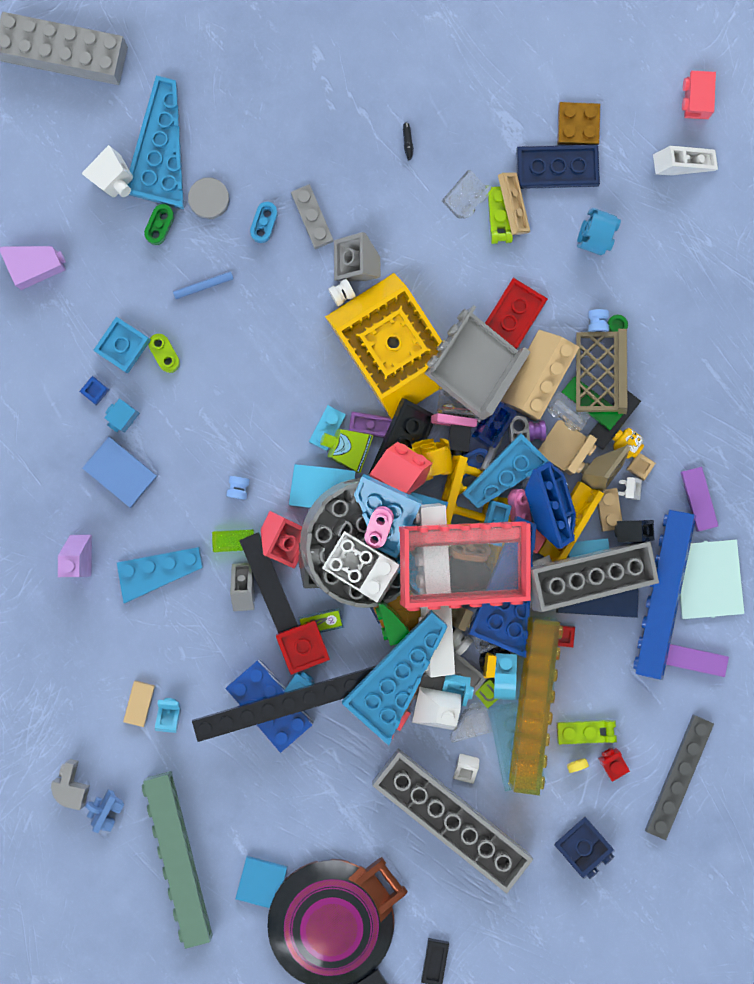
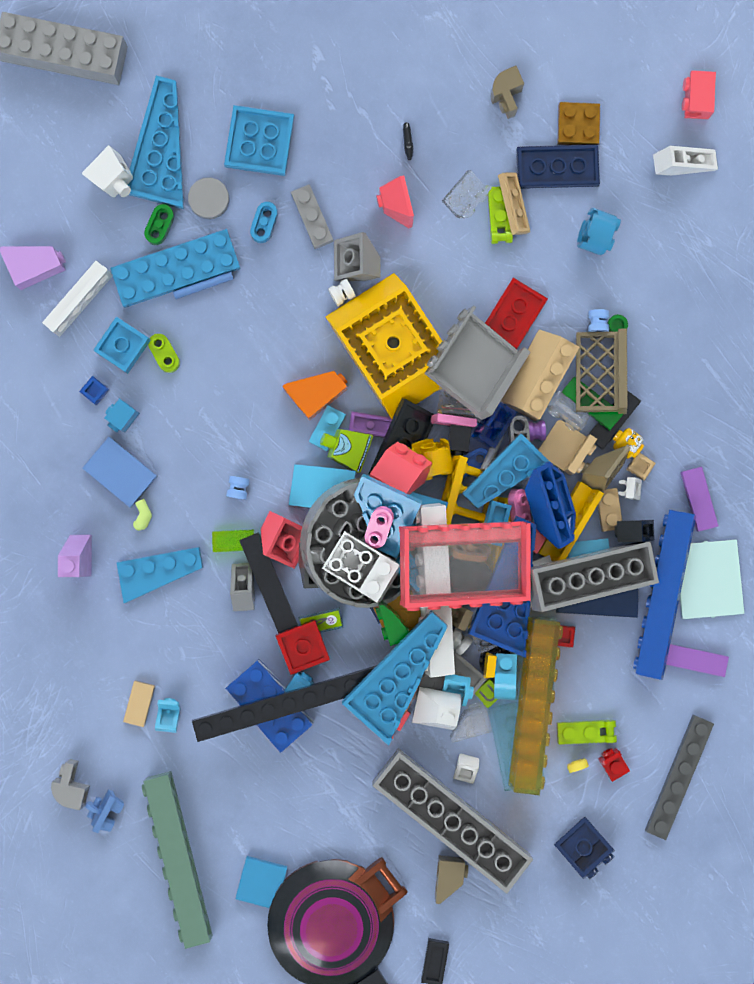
(77, 298): none -> white fence
(144, 515): none -> yellowish green arm
(175, 268): none -> dark azure plate
(259, 140): none -> dark azure plate
(316, 392): none -> orange slope
(396, 201): none -> coral slope
(449, 877): none -> dark tan slope
(504, 87): none -> dark tan brick

